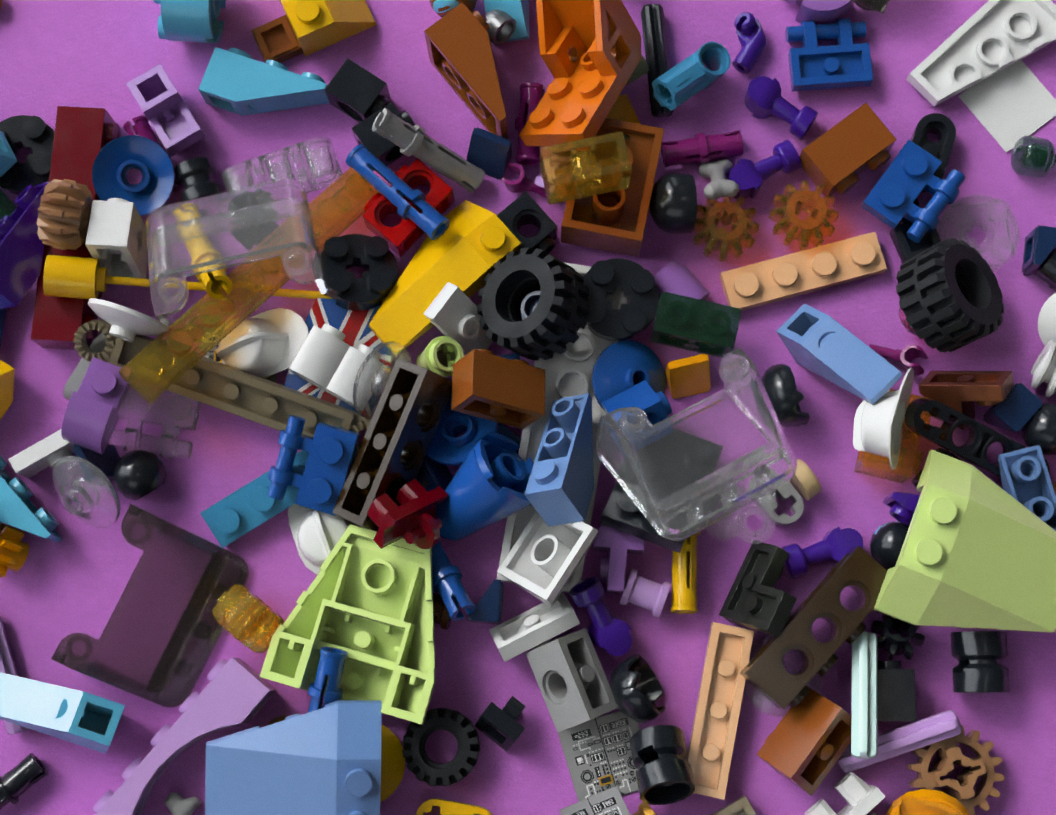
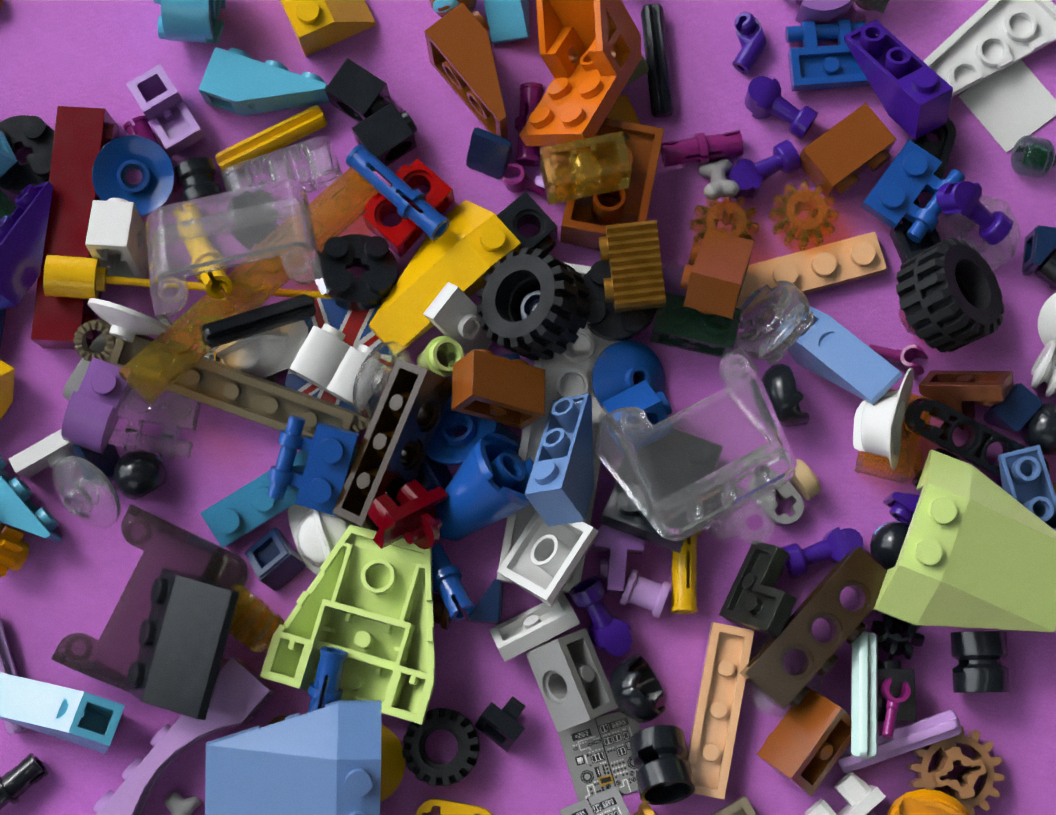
(64, 214): medium nougat gear -> none
(182, 642): none -> black slope
(257, 321): none -> black axle
(273, 137): none -> yellow axle
(274, 560): none -> dark blue slope
(277, 40): dark orange tile -> none
(415, 142): light grey pin -> none
(500, 26): flat silver hinge -> none
(634, 266): none -> pearl gold brick
(674, 203): black hair -> none
(688, 376): light orange slope -> none
(691, 75): dark azure piece -> none
(716, 273): none -> dark orange brick
(790, 320): none -> clear plate
(892, 705): none -> magenta hand
(901, 80): none -> dark purple slope
(963, 199): none -> dark purple leg

